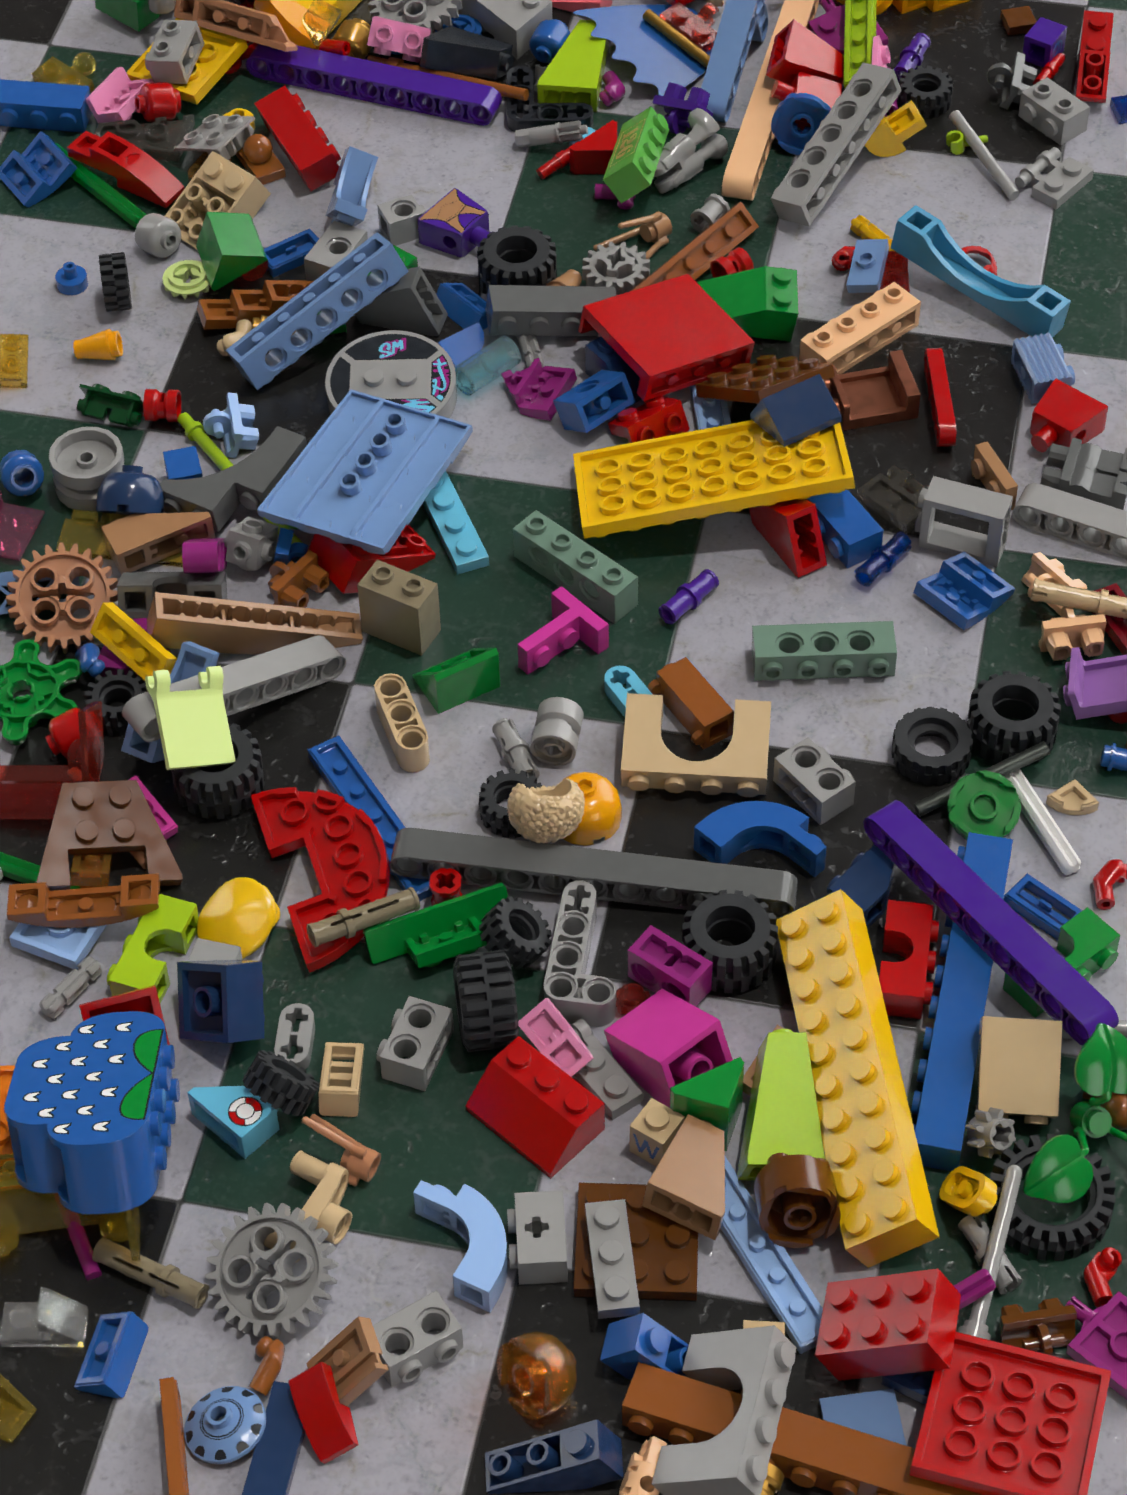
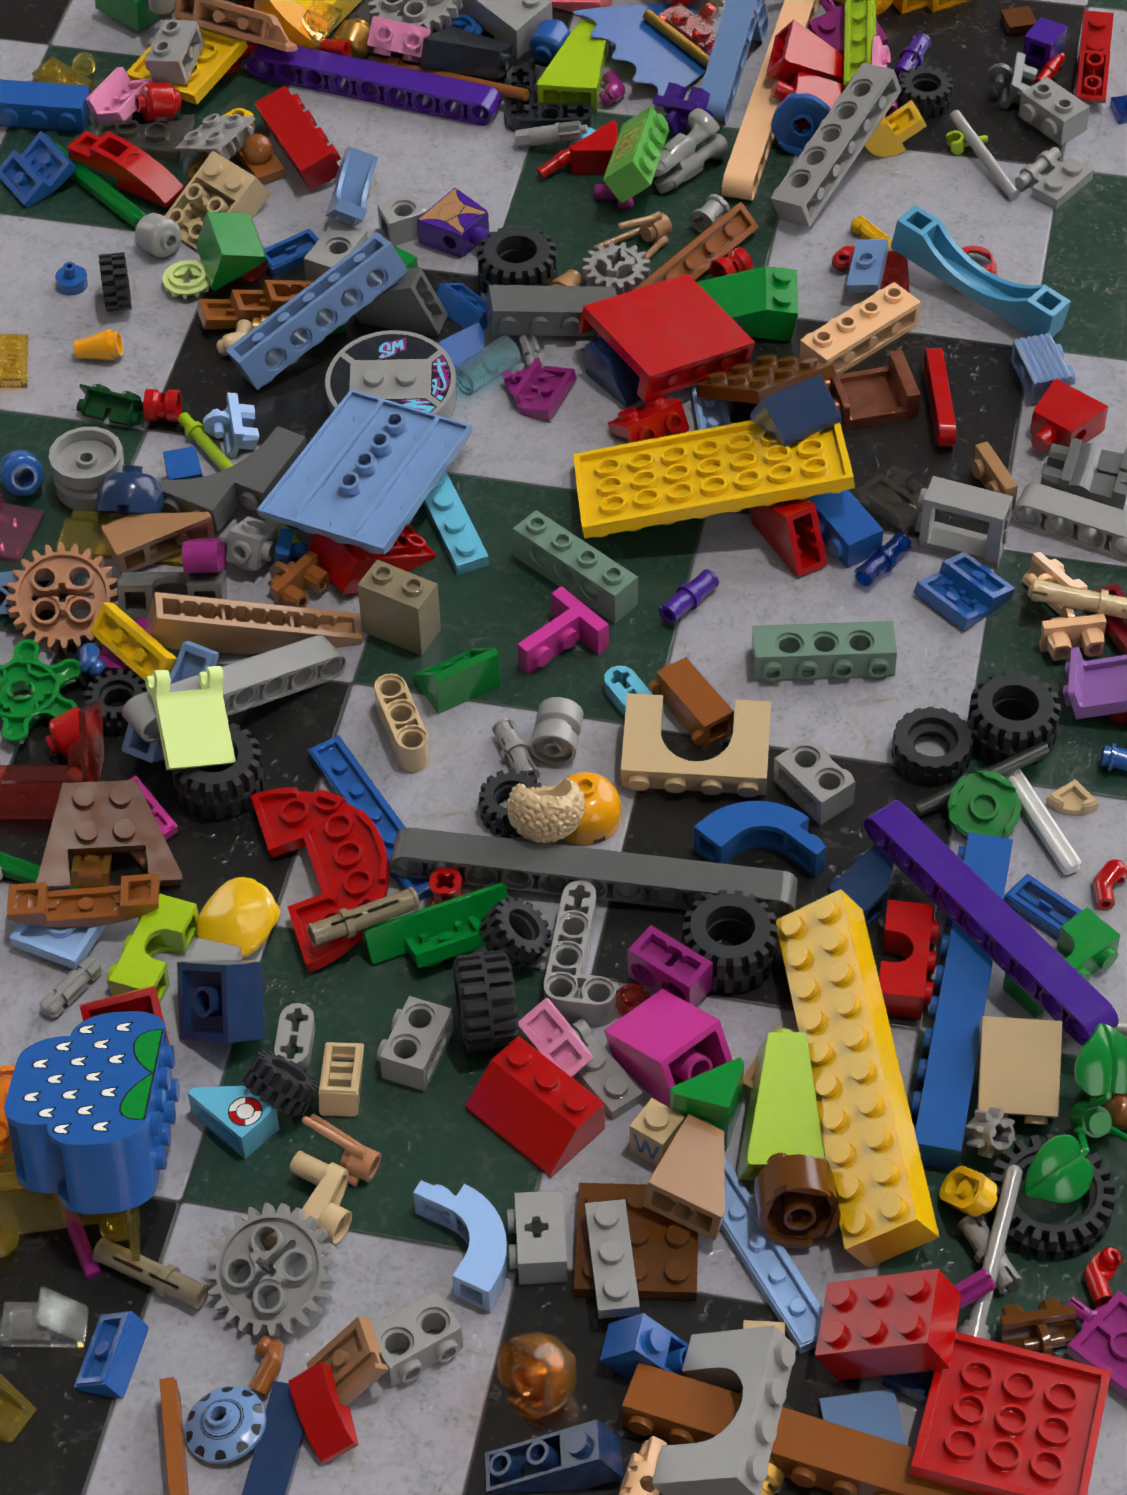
(594, 401): blue brick -> none

